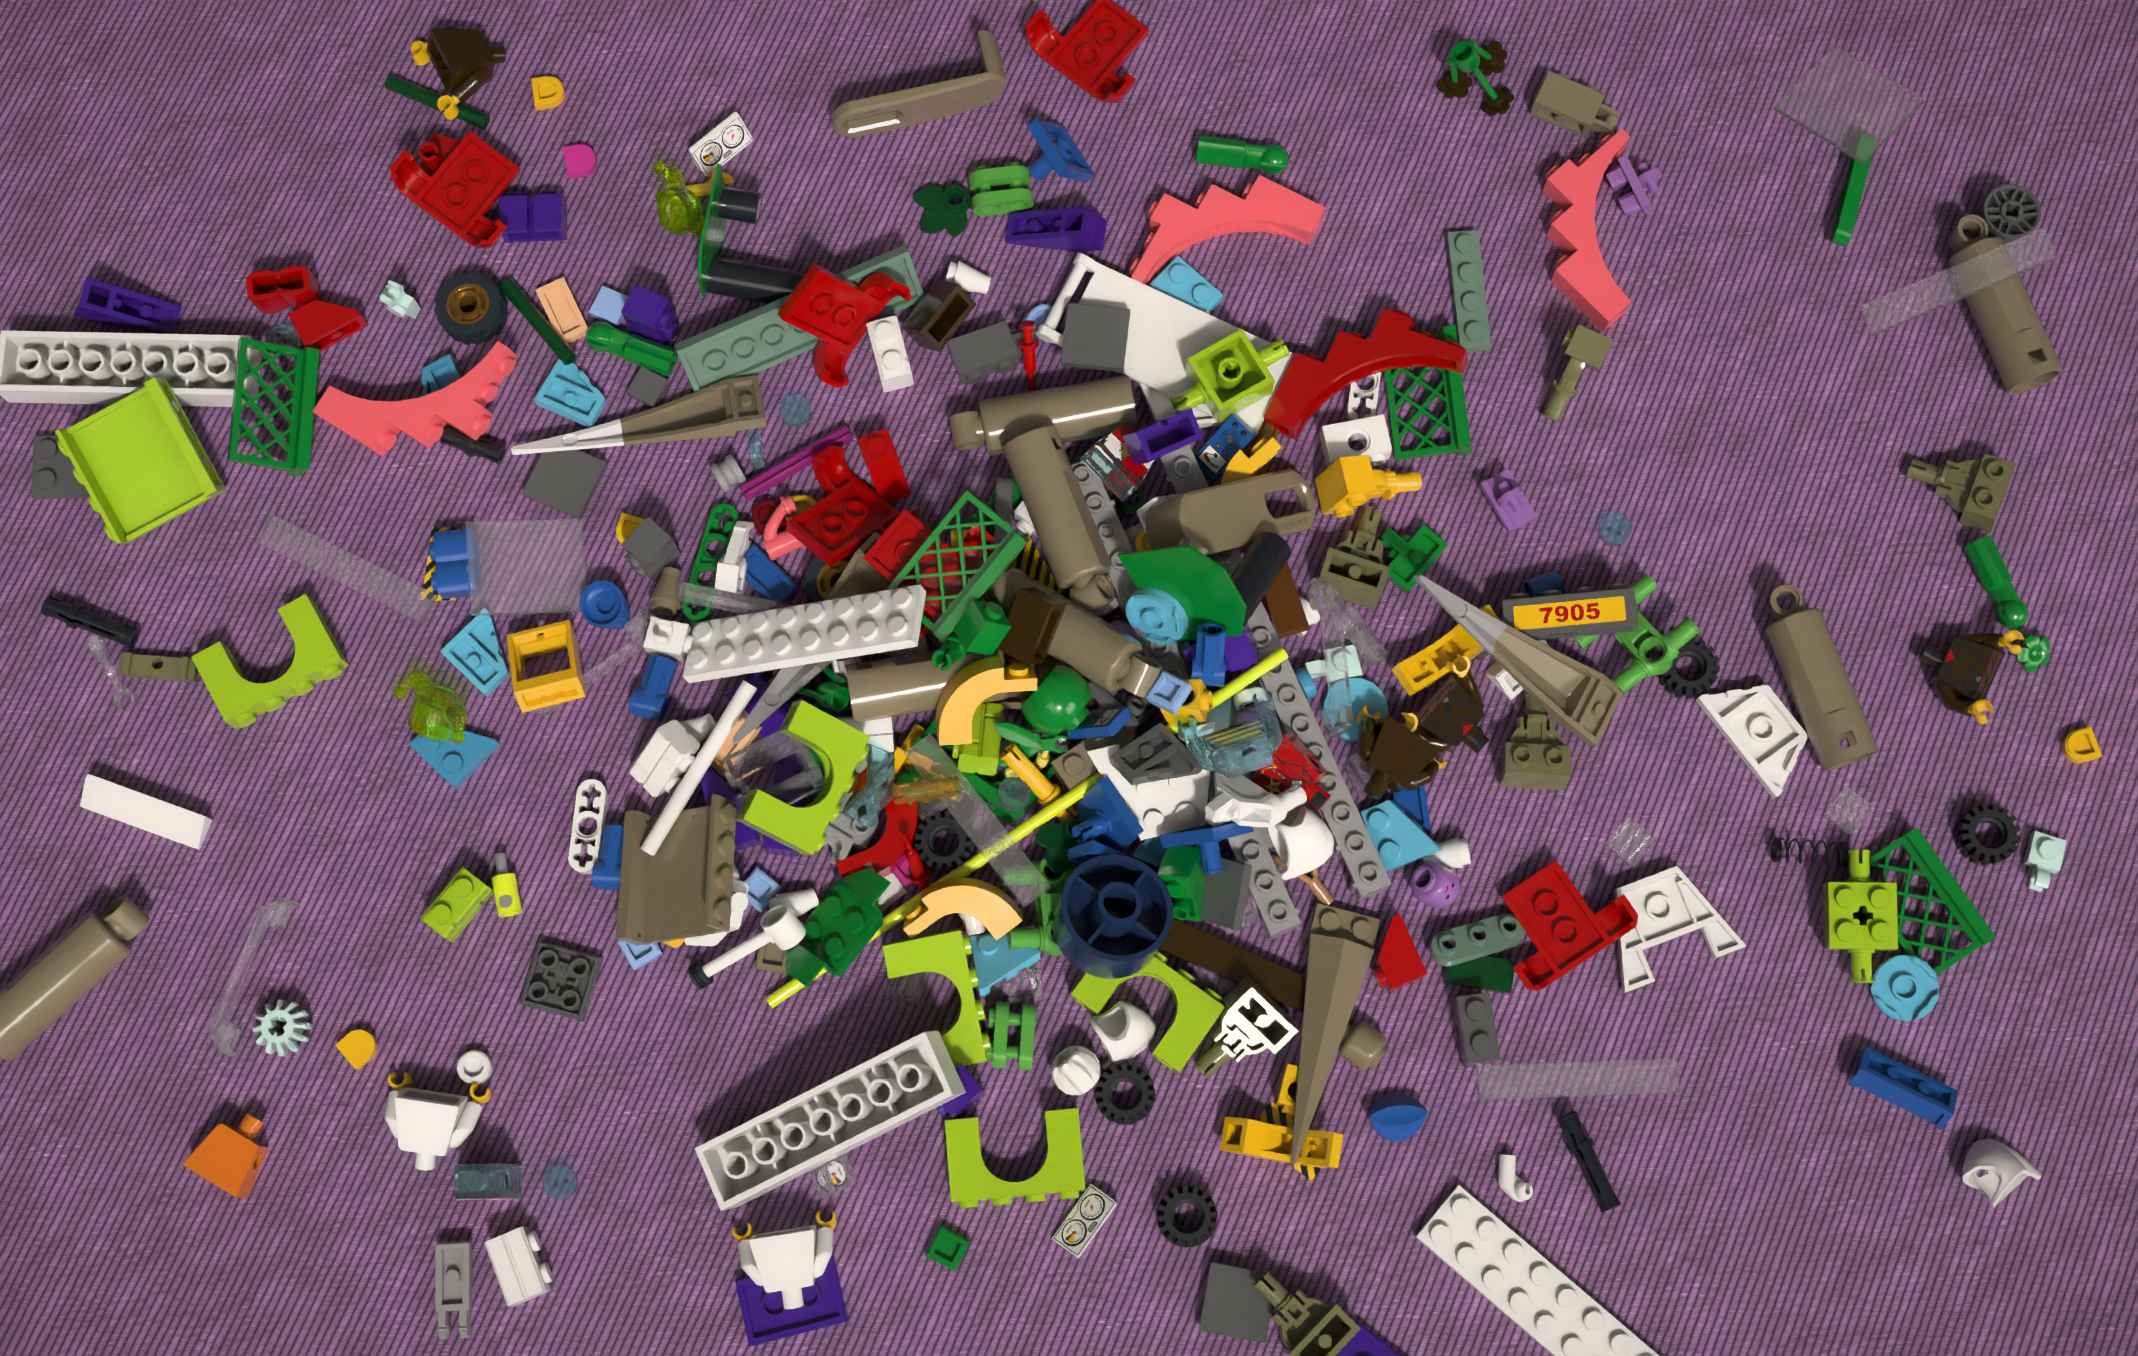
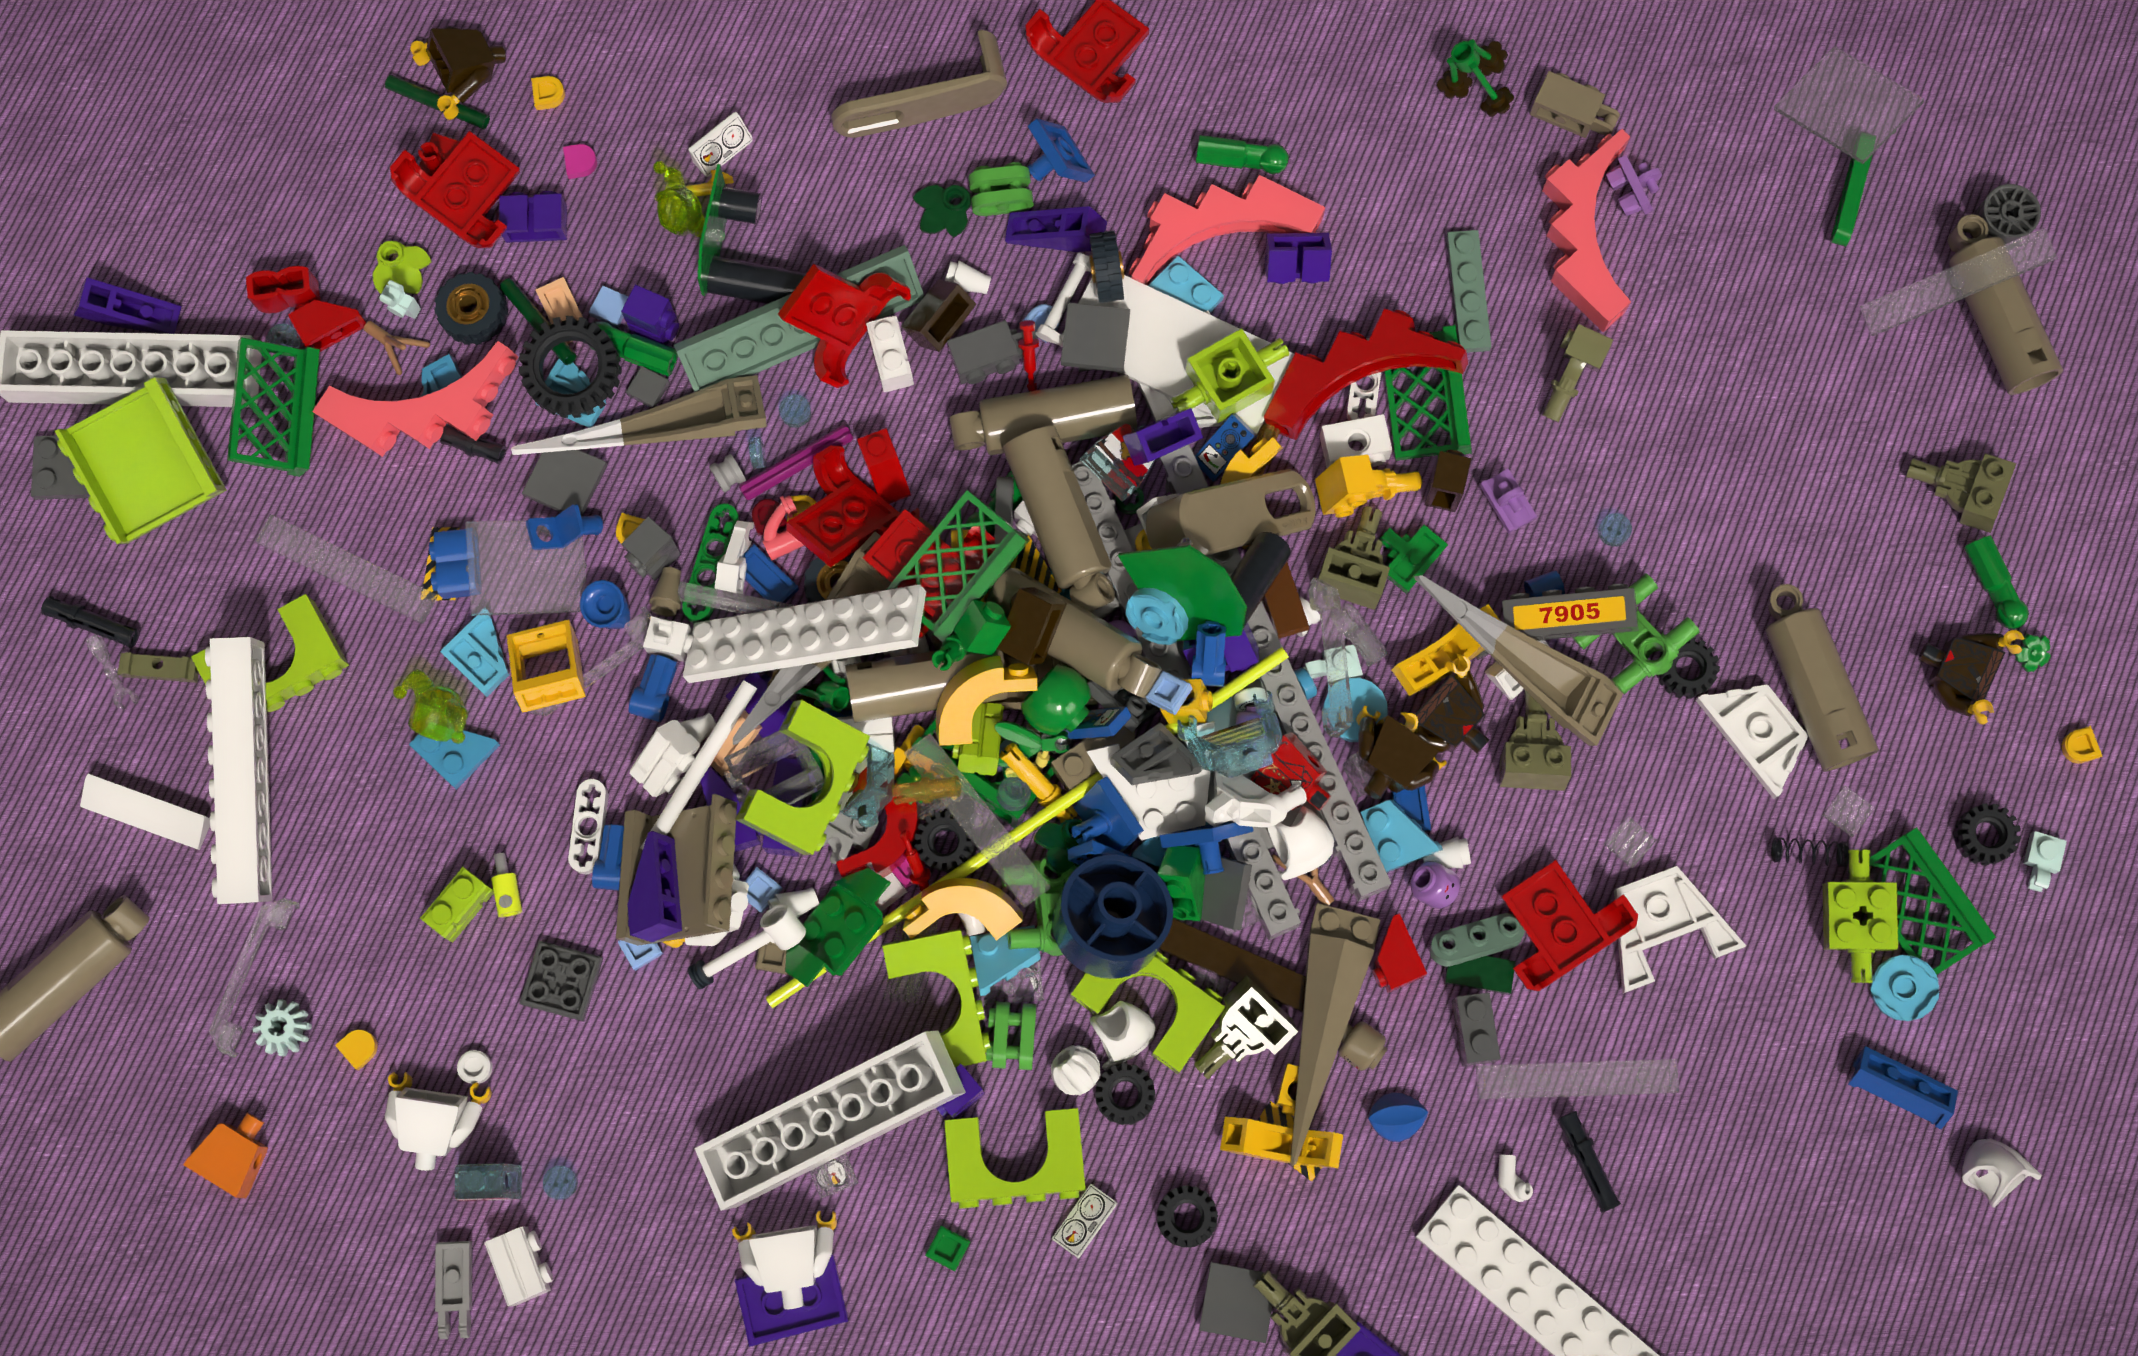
(240, 770): none -> white brick
(388, 340): none -> medium nougat plant
(402, 269): none -> lime plate
(546, 340): none -> black tyre
(563, 528): none -> blue bracket
(654, 896): none -> dark purple slope
(1106, 266): none -> black wheel
(1298, 257): none -> dark purple piece
(1448, 480): none -> dark brown brick

